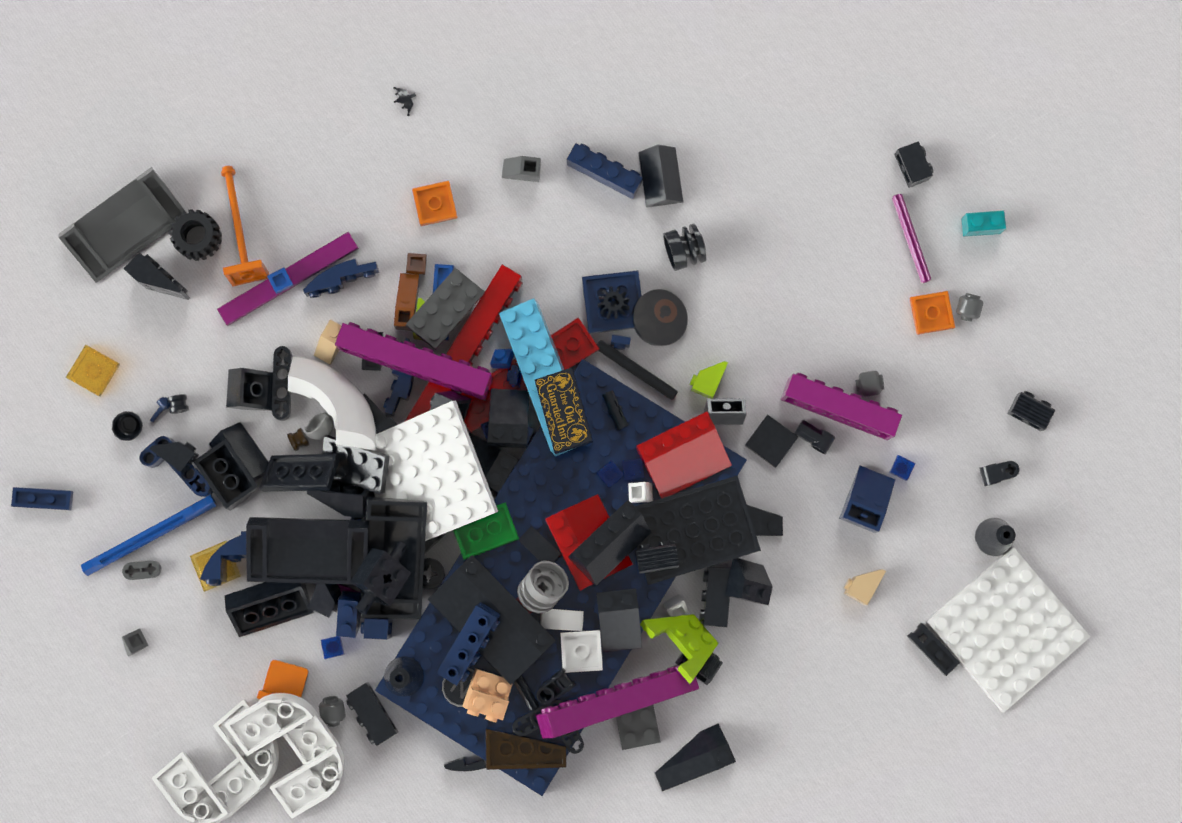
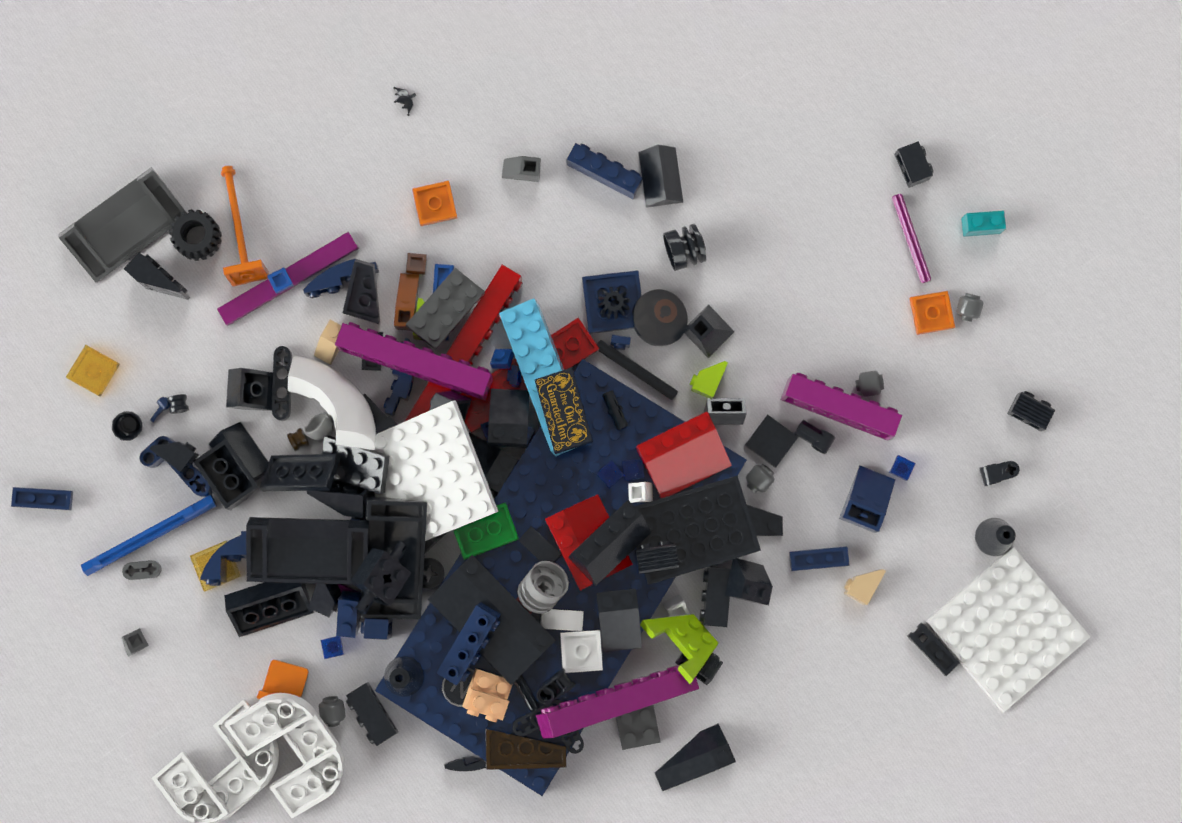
(362, 293): none -> black wing
(708, 331): none -> black slope
(760, 478): none -> dark grey head
(819, 558): none -> dark blue plate

